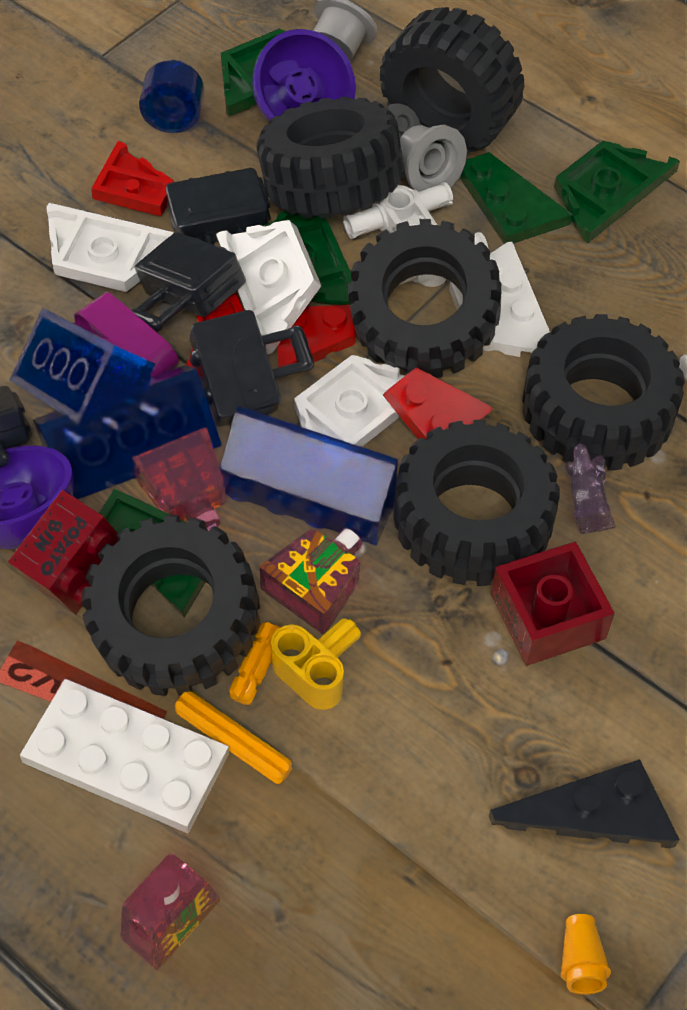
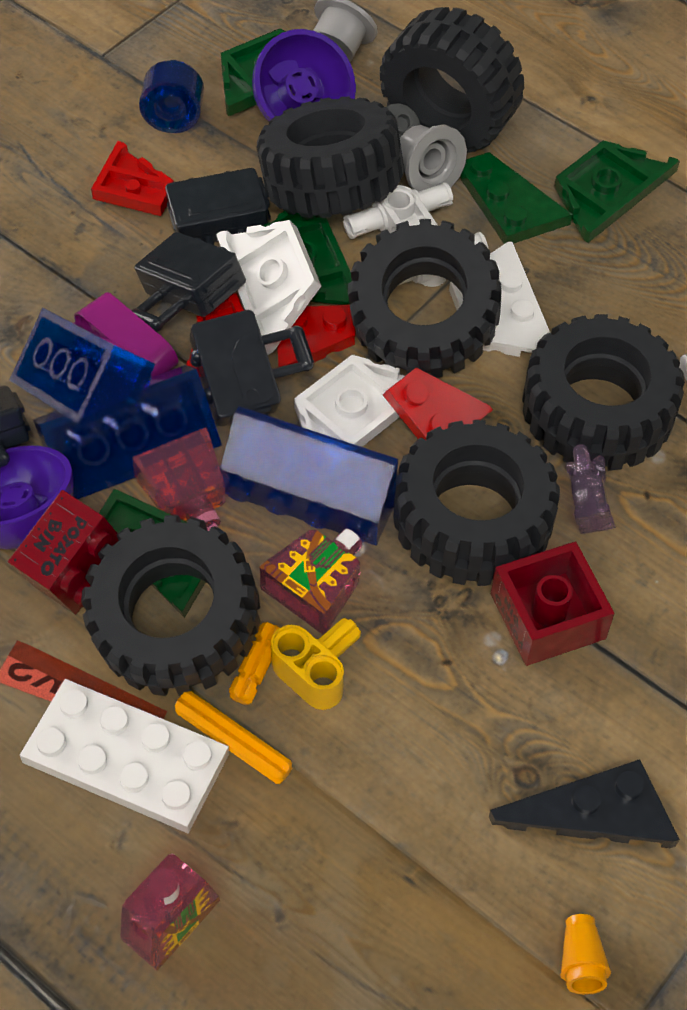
(99, 246): white wing -> none

